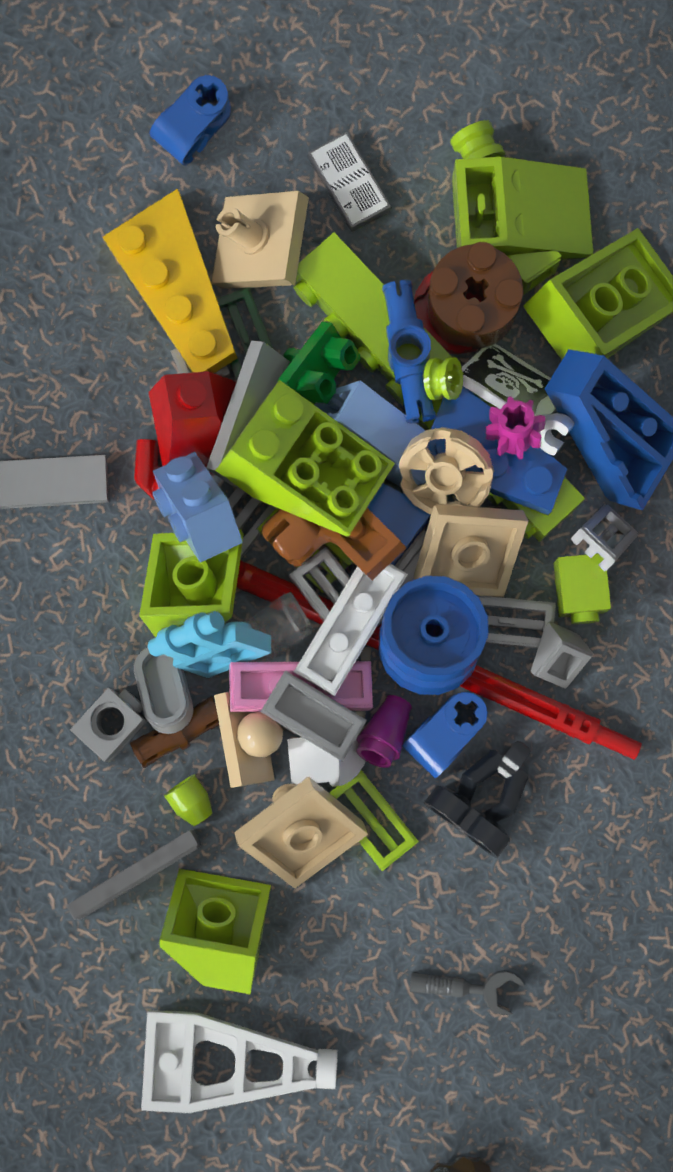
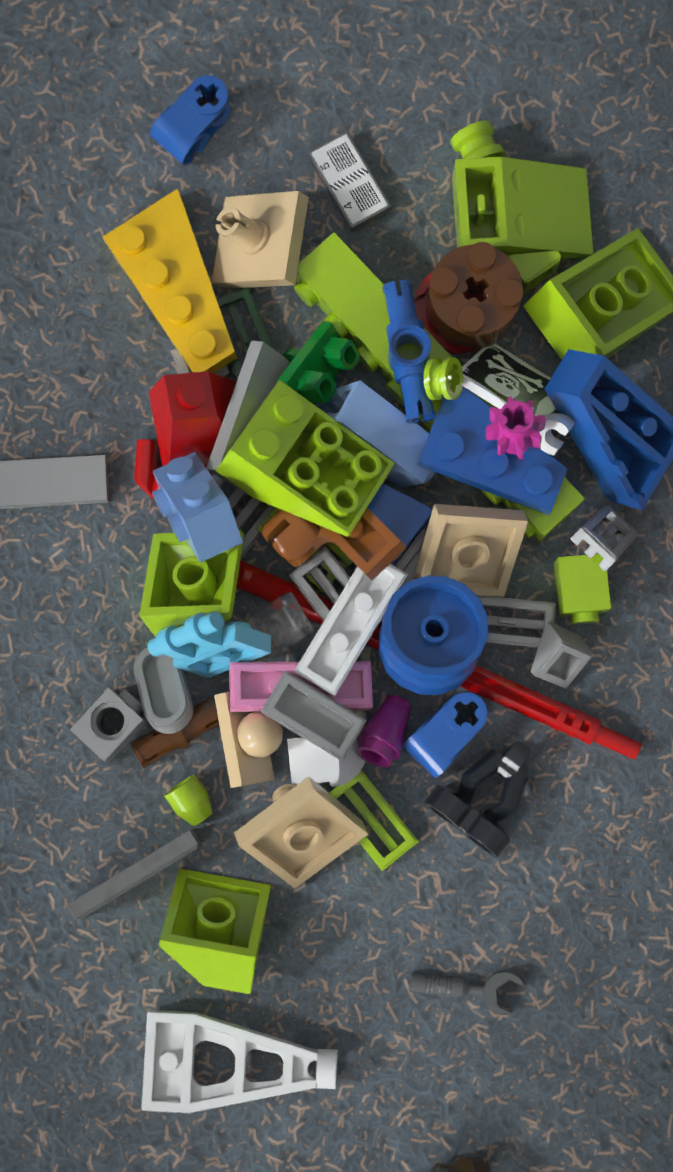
(446, 471): tan piece -> none

